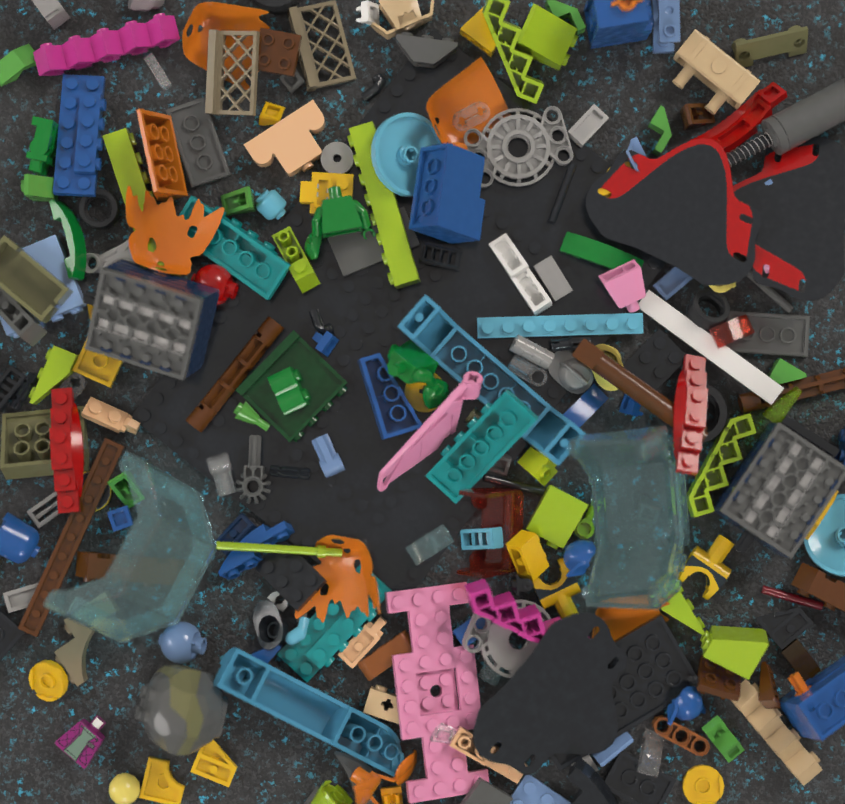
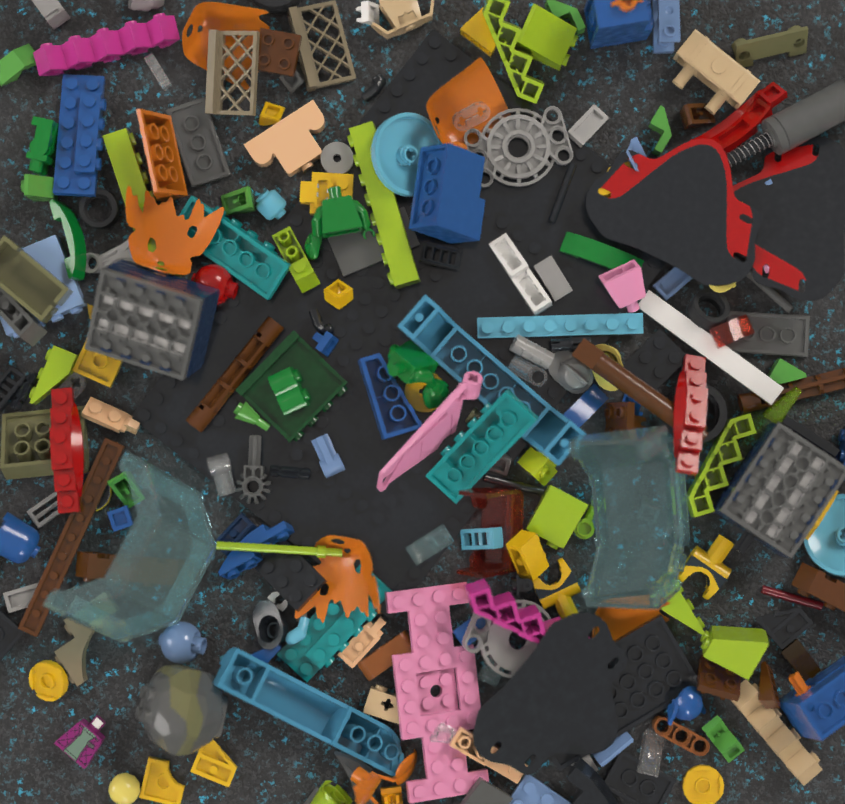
(338, 294): none -> yellow slope
(425, 50): dark grey slope -> none
(577, 556): blue piece -> none
(621, 417): none -> reddish brown plate

